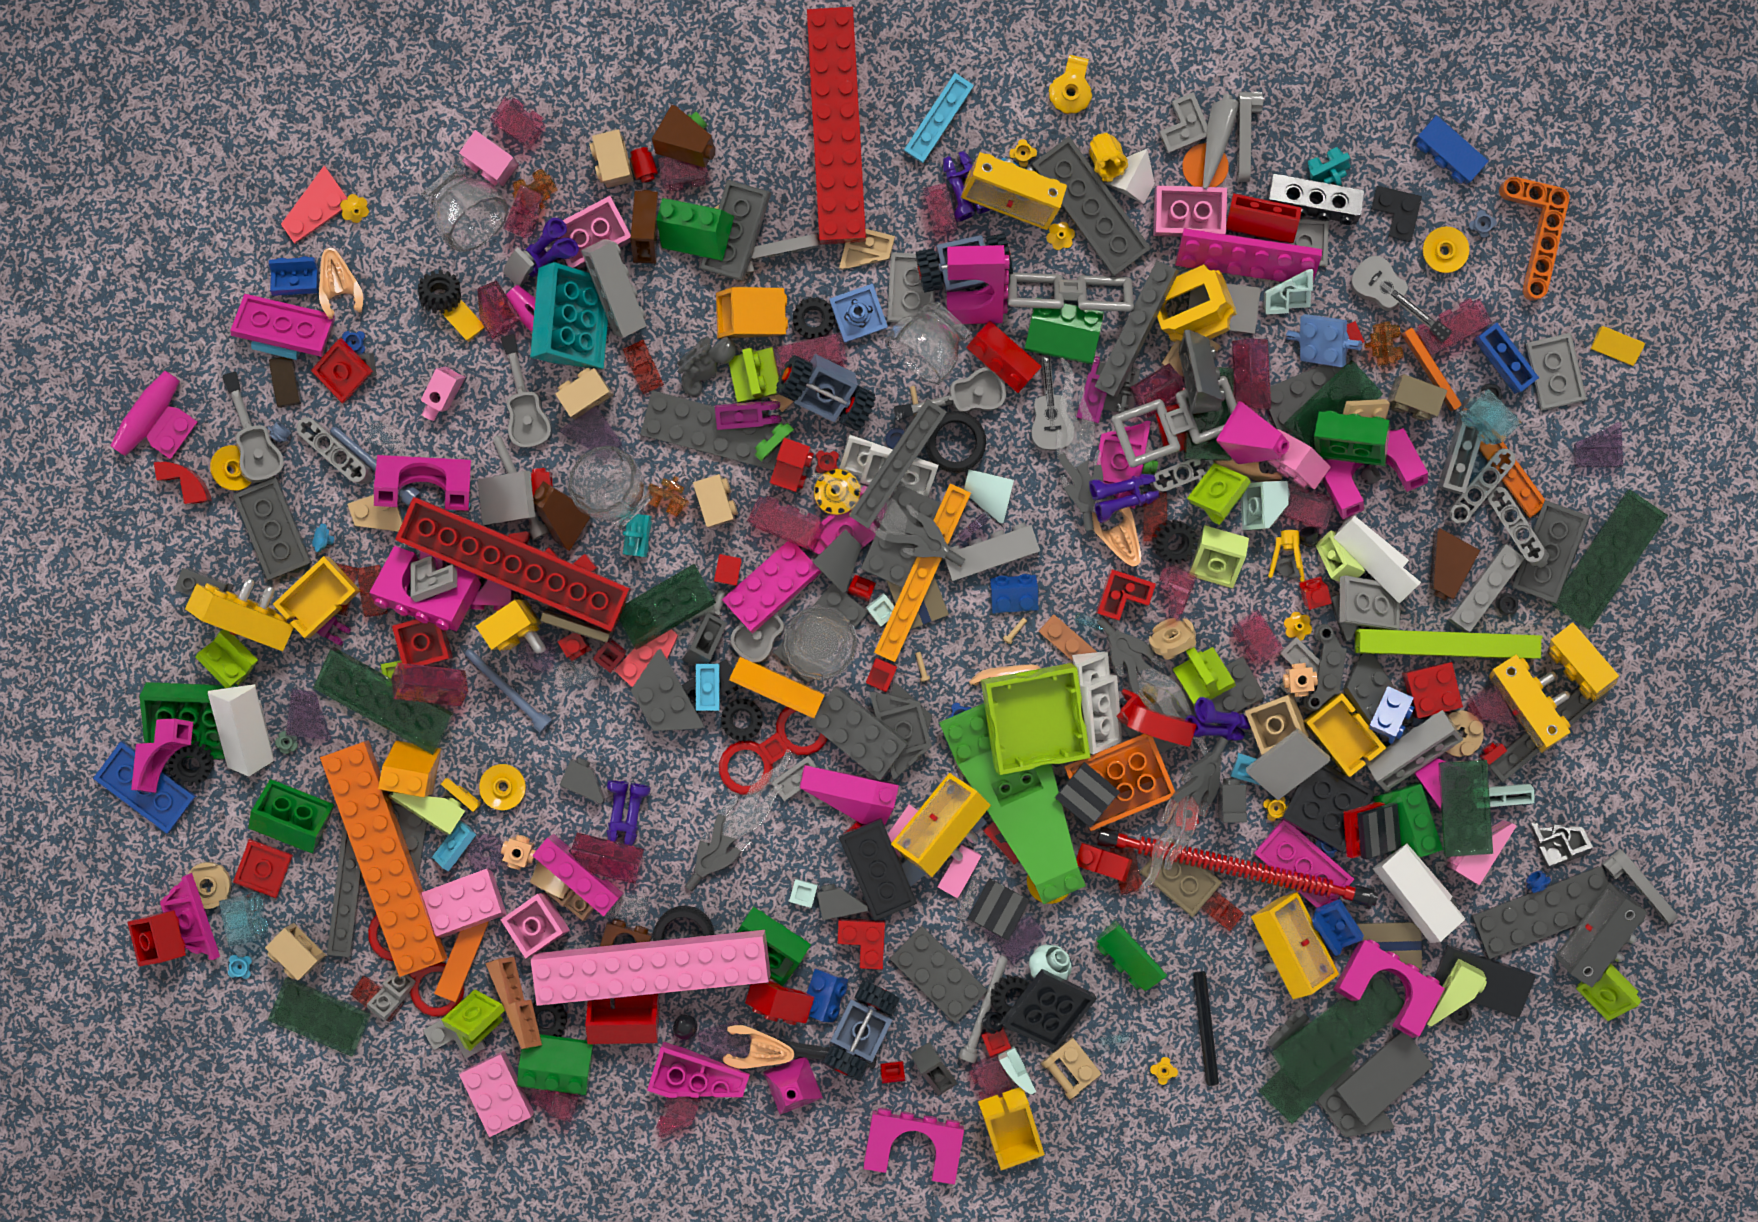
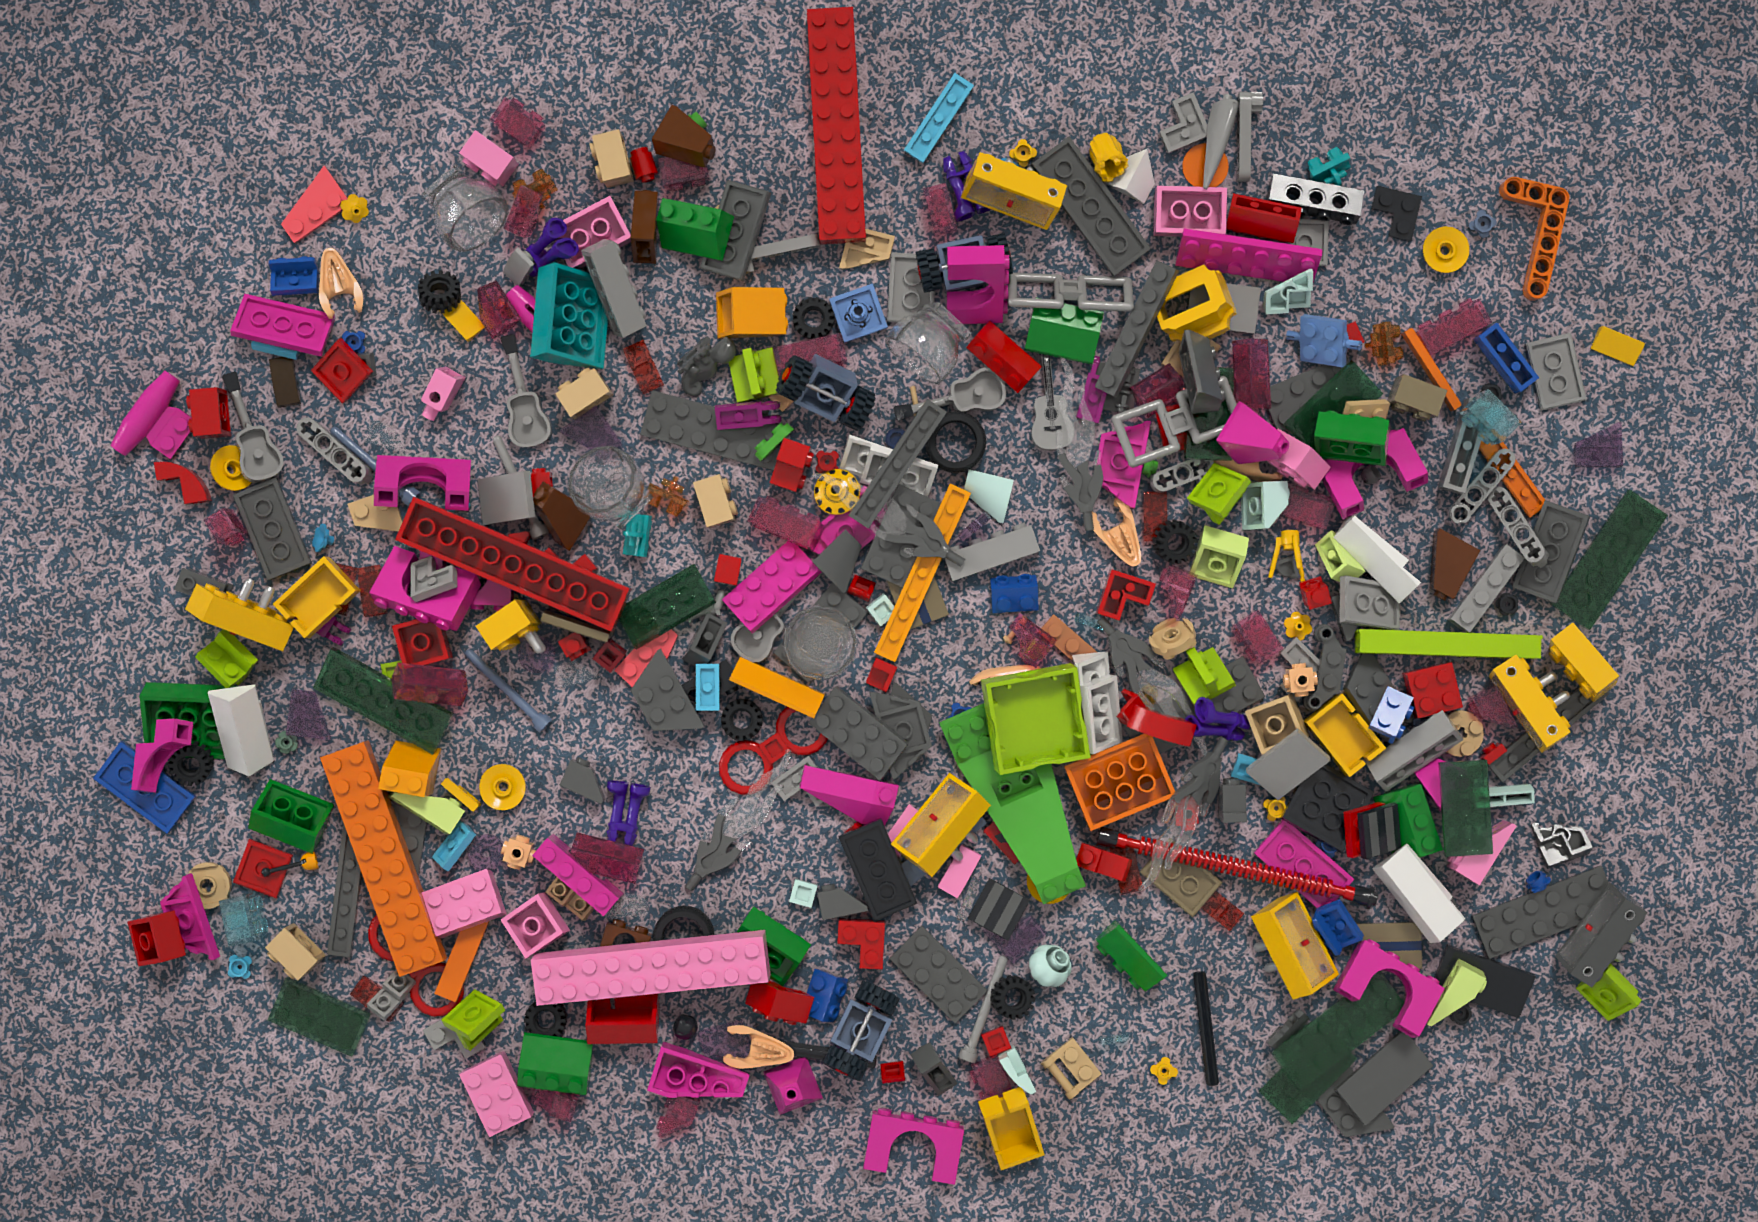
(209, 413): none -> red brick
(226, 527): none -> clear pink brick
(279, 432): sand blue plate -> none
(308, 862): none -> hinge
(519, 1011): nougat slope -> none
(548, 881): tan slope -> none
(922, 668): tan piece -> none
(996, 1018): black plate -> none
(1033, 640): none -> clear pink arch
(1048, 1009): black plate -> none
(1057, 241): yellow plant -> none
(1072, 79): yellow animal -> none
(1087, 794): tile -> none
(1106, 508): dark purple piece -> none
(1309, 536): black plate -> none
(1378, 283): light grey piece -> none
(1450, 151): blue brick -> none
(1621, 863): light grey beam -> none

